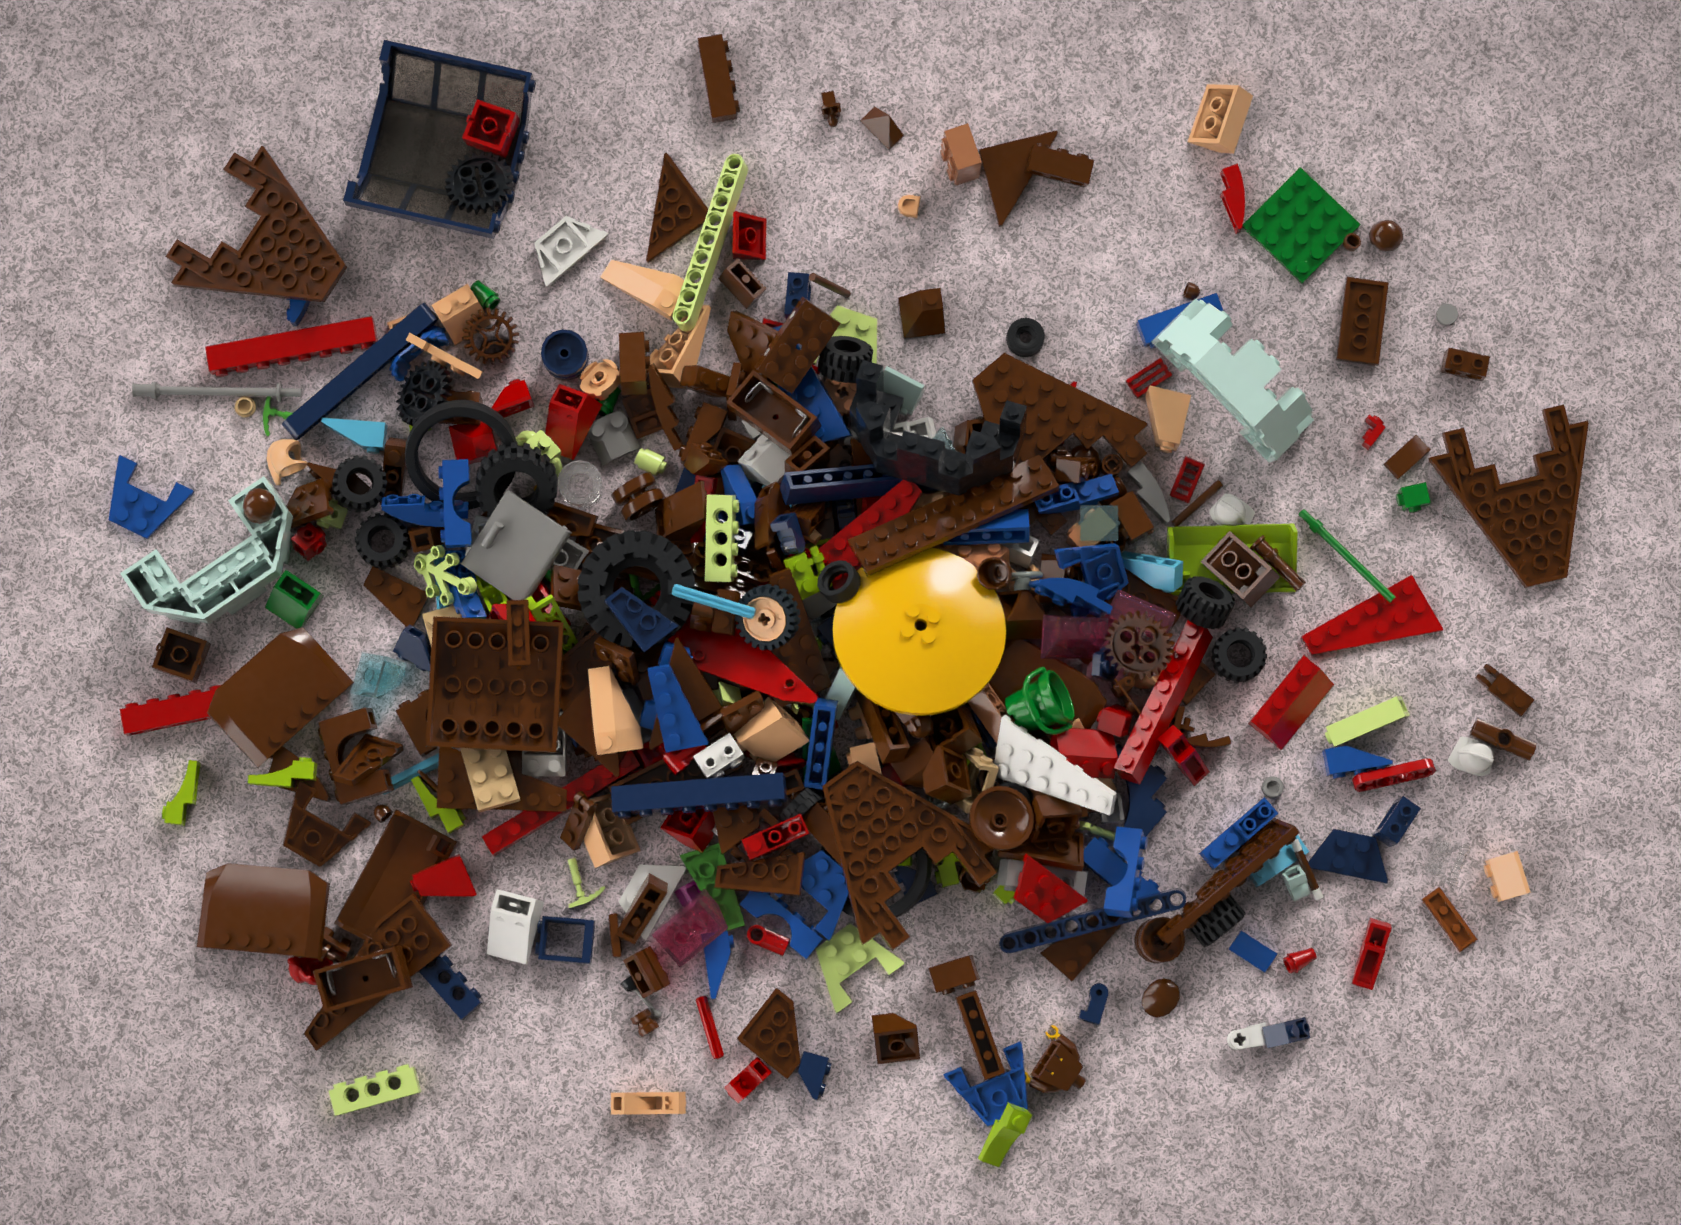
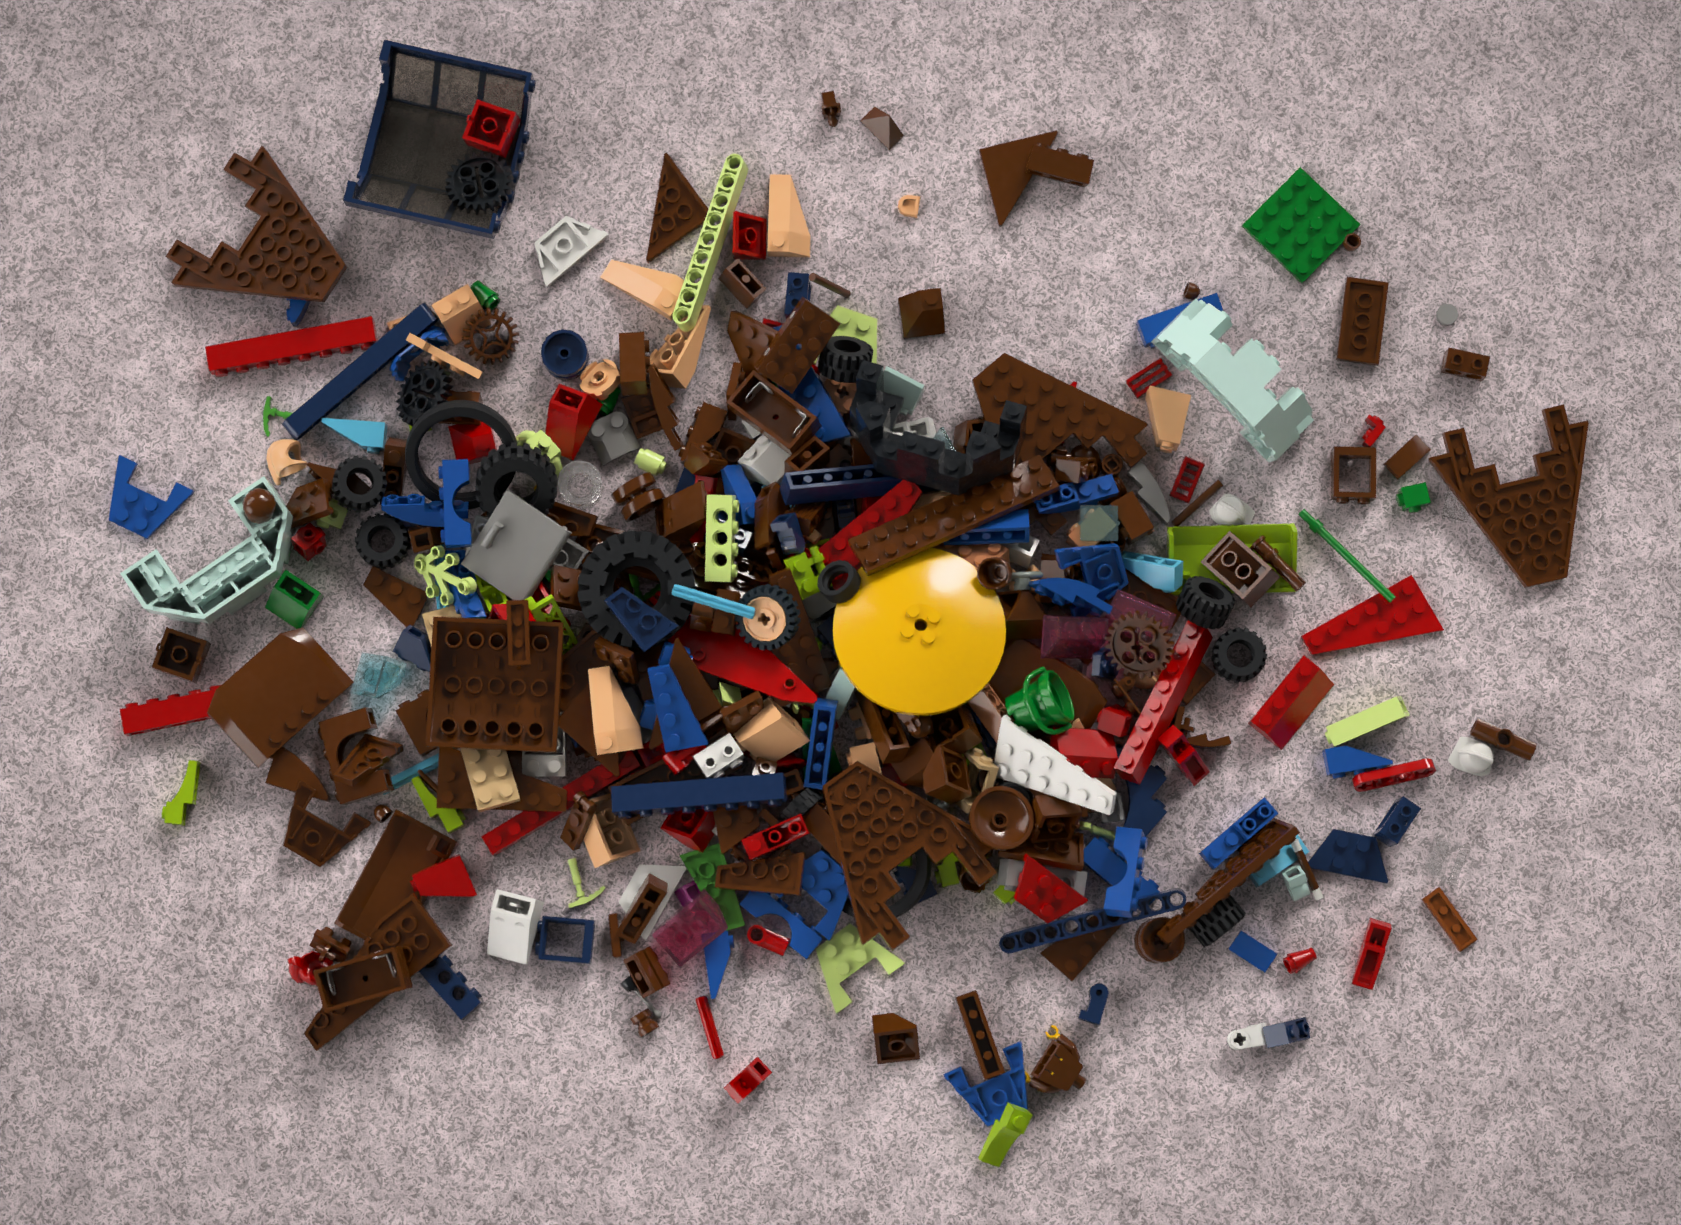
(155, 390): light grey bar -> none
(245, 406): tan plate -> none
(264, 910): reddish brown slope -> none
(302, 769): lime slope -> none
(342, 1104): yellowish green brick -> none
(513, 399): red slope -> none
(648, 1103): light nougat arch -> none
(704, 381): reddish brown brick -> none
(717, 78): reddish brown brick -> none
(774, 1034): reddish brown plate -> none
(786, 223): none -> light nougat wedge
(812, 1072): dark blue slope -> none
(954, 974): reddish brown brick -> none
(961, 155): nougat brick -> none
(1025, 349): black tyre -> none
(1160, 997): reddish brown hat -> none
(1220, 117): light nougat slope -> none
(1233, 196): red slope -> none
(1272, 787): light grey tile -> none
(1353, 453): none -> reddish brown window
(1386, 235): reddish brown hair -> none
(1506, 691): reddish brown hinge -> none
(1506, 876): light nougat slope -> none

